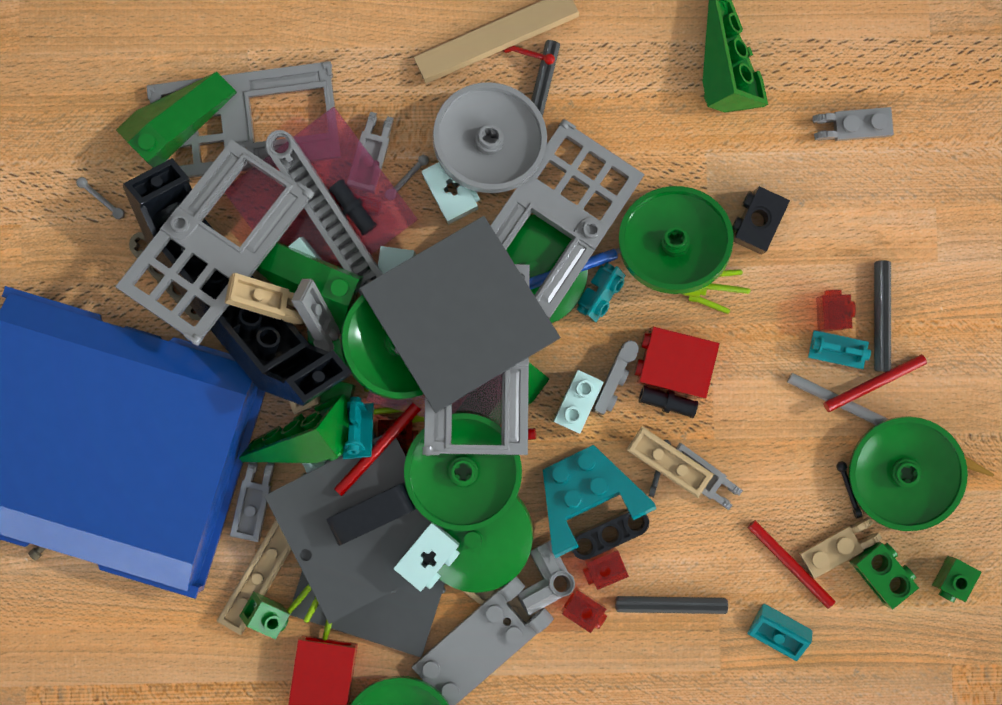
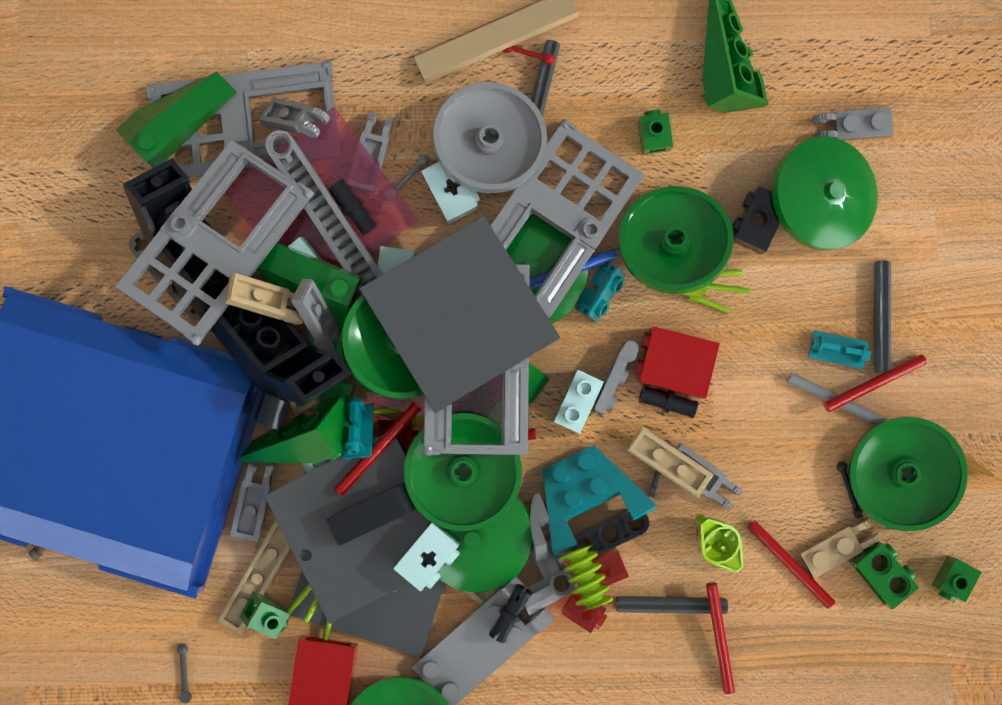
(117, 213): light grey hinge -> none
(185, 696): none -> dark grey hinge
(271, 411): none -> black beam
(293, 117): none -> light grey hinge
(510, 613): none -> black pin
(539, 524): none -> light grey slope
(587, 579): none -> lime piece
(655, 132): none -> green brick
(719, 543): none -> lime hat
(720, 638): none -> red bar
(780, 632): teal slope -> none
(824, 193): none -> green dish
(835, 311): clear red brick -> none

